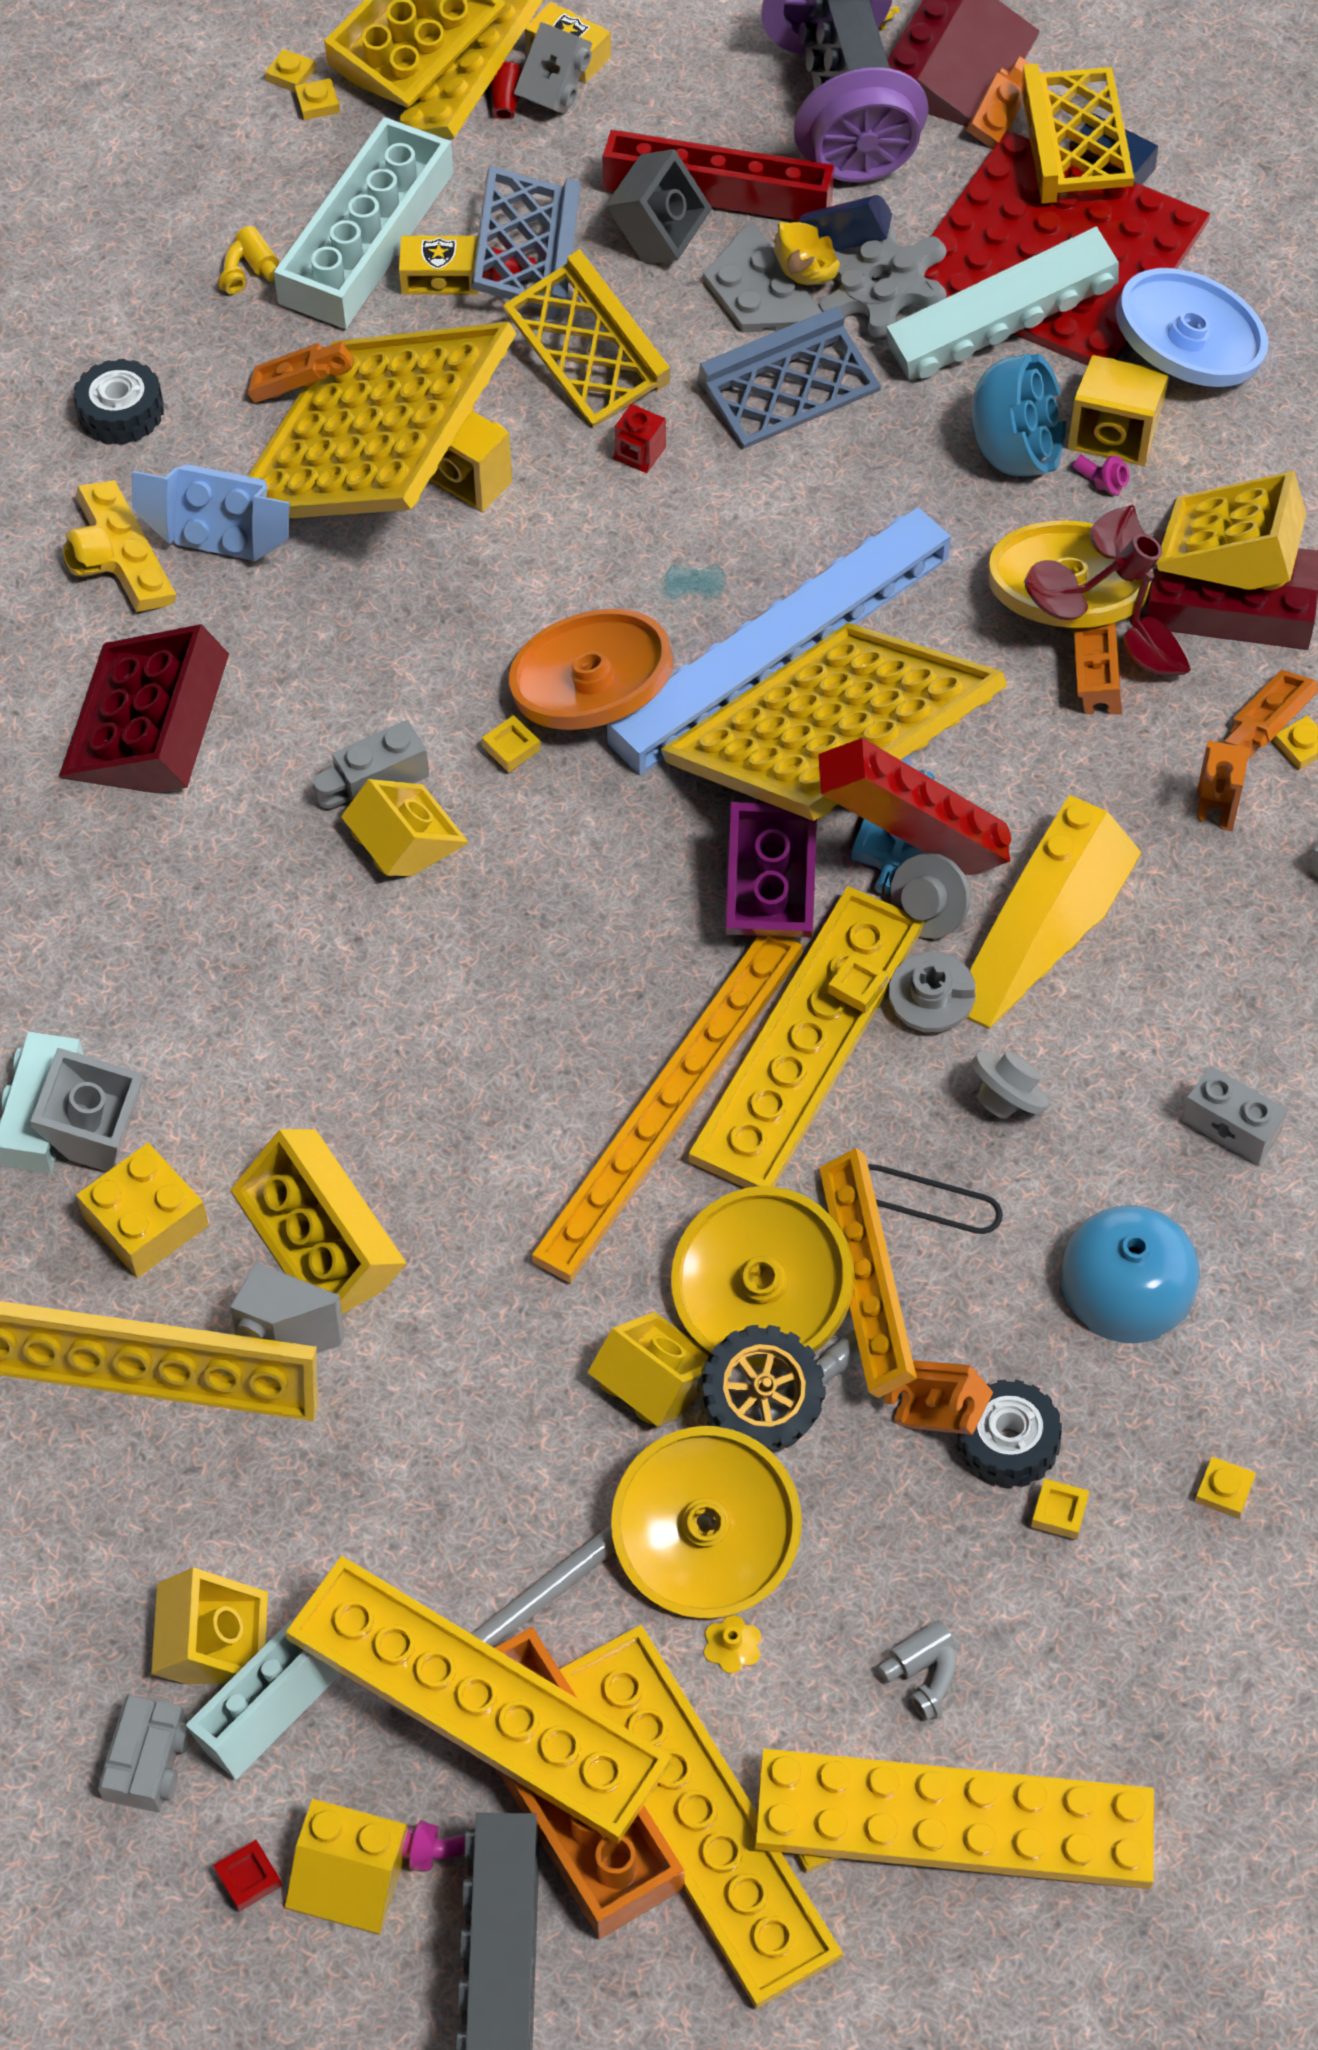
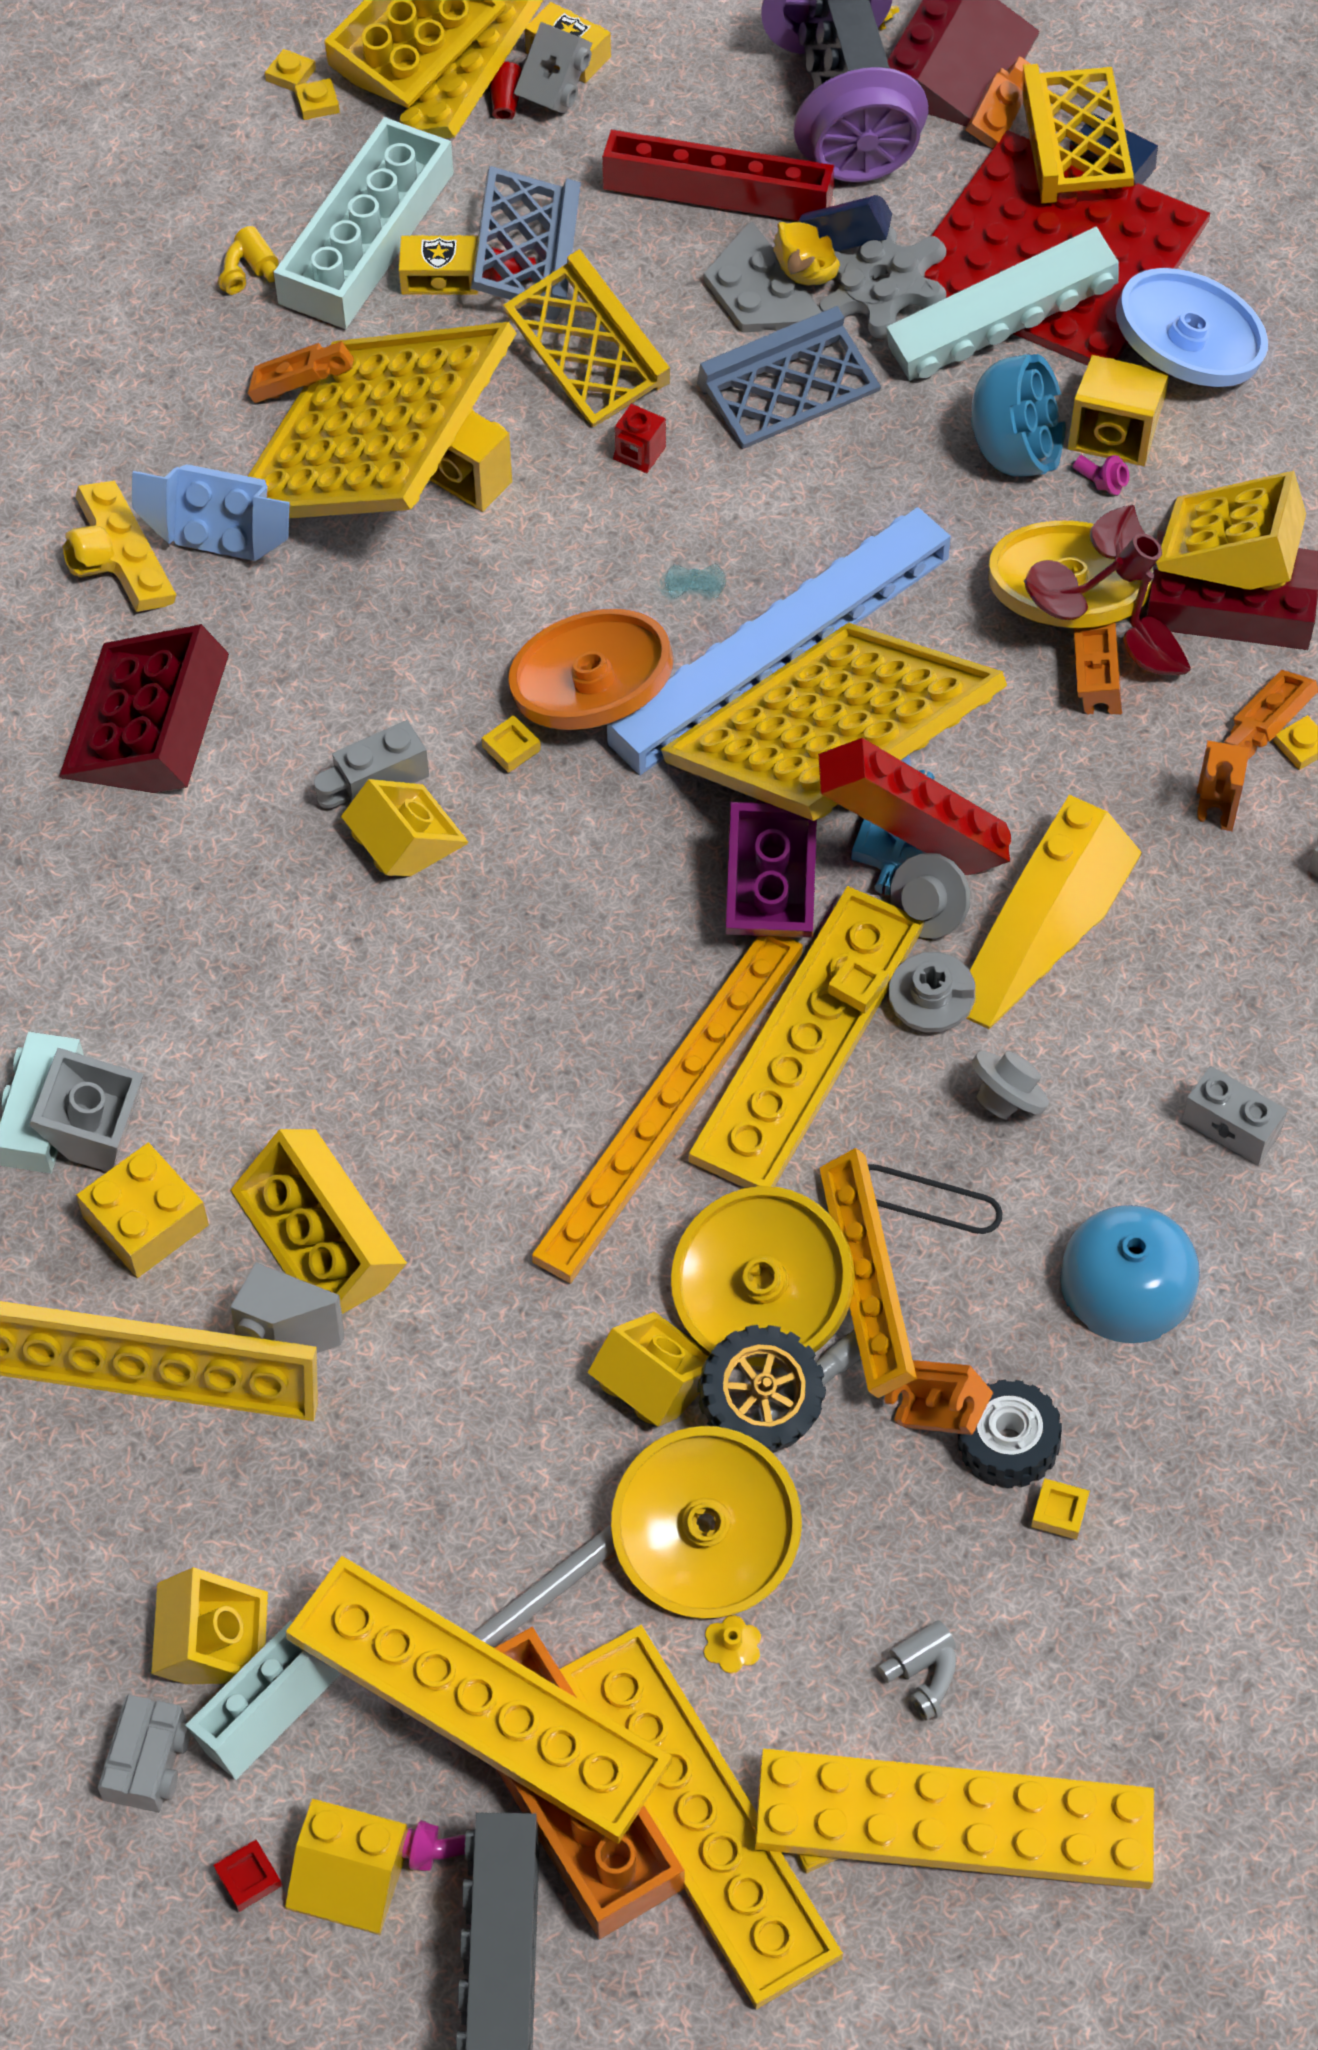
(118, 401): black wheel -> none
(659, 206): dark grey brick -> none
(1225, 1487): yellow plate -> none

